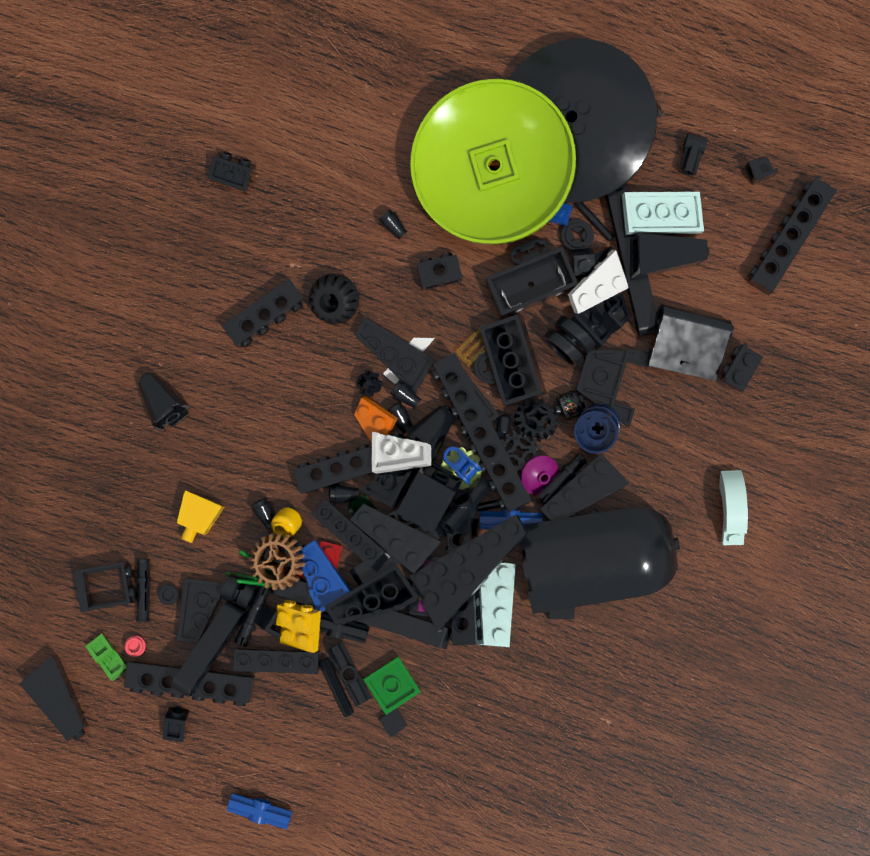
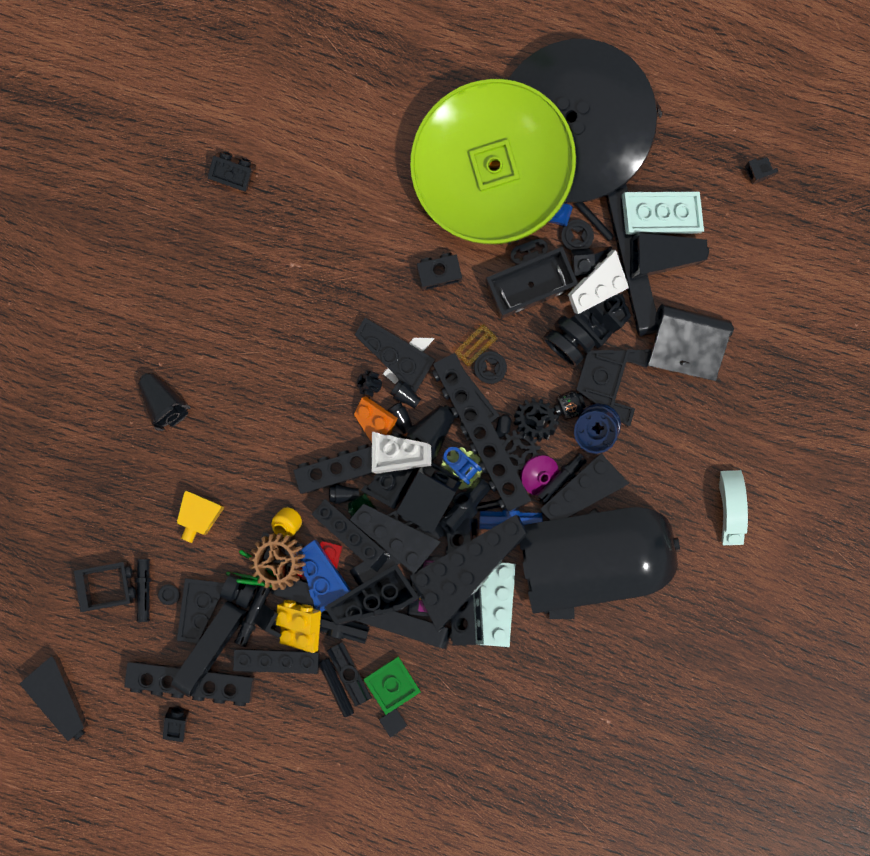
(107, 656): bright green slope -> none
(135, 646): coral plate -> none
(259, 810): blue piece -> none
(263, 511): black cone -> none
(267, 303): black brick -> none
(322, 298): black wheel -> none
(392, 224): black cone -> none
(513, 360): black slope -> none
(693, 149): black piece -> none
(741, 368): black bracket -> none
(822, 194): black brick -> none

